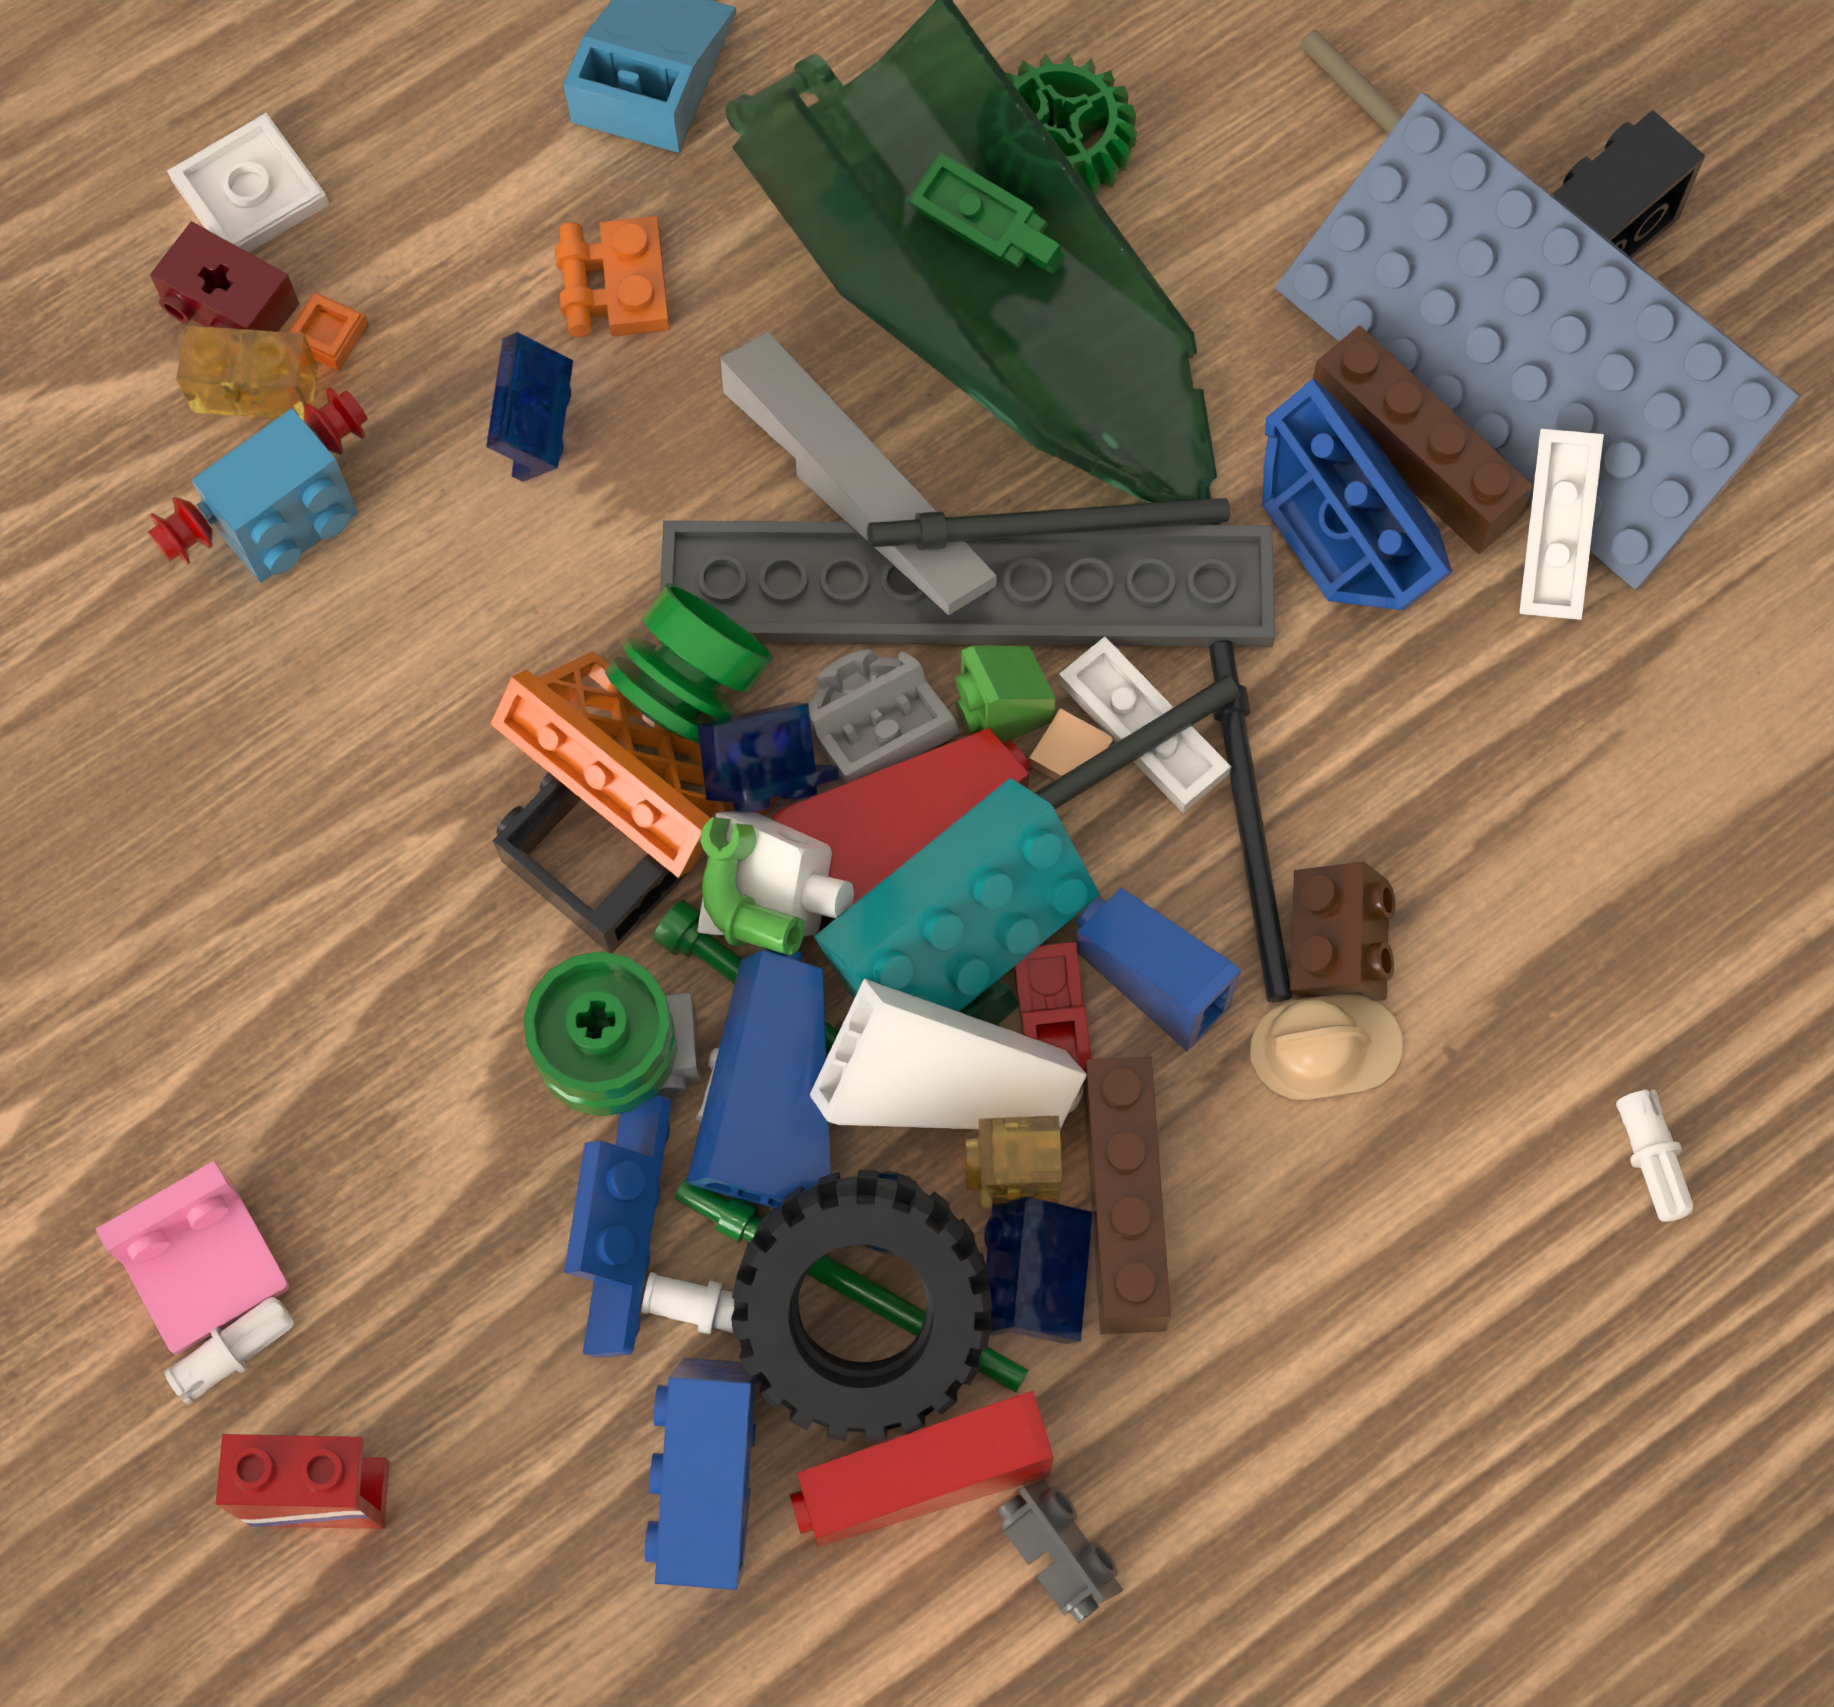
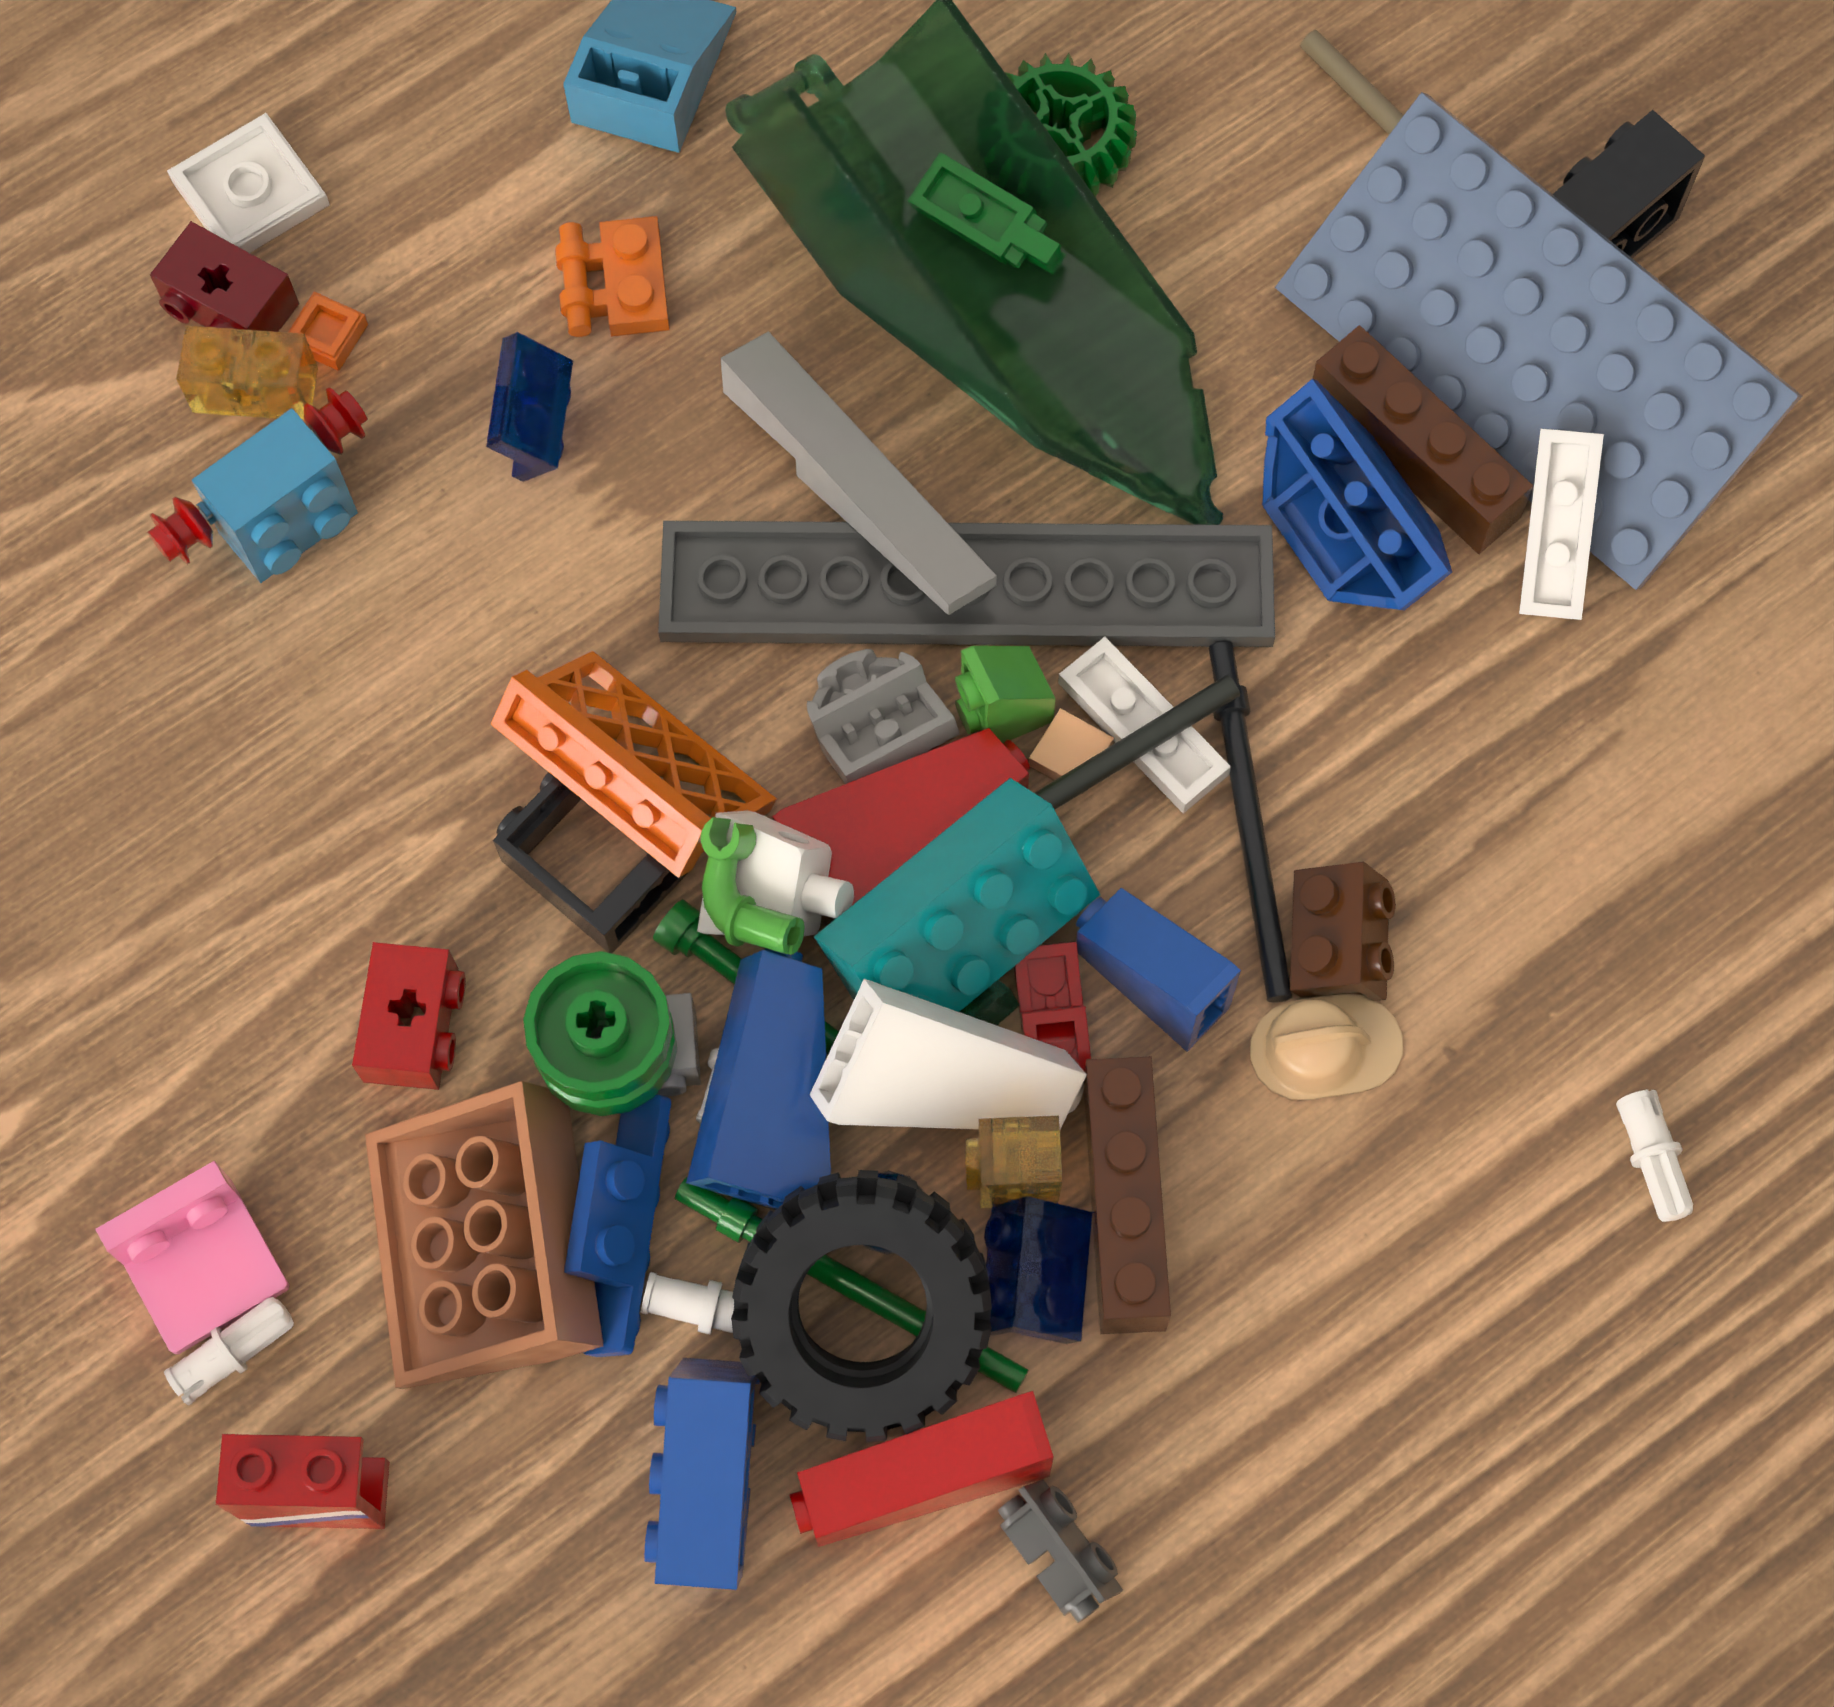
(395, 984): none -> red brick
(478, 1237): none -> nougat slope
(682, 675): green wheel -> none
(761, 757): clear blue bracket -> none
(934, 530): pearl dark grey bar -> none

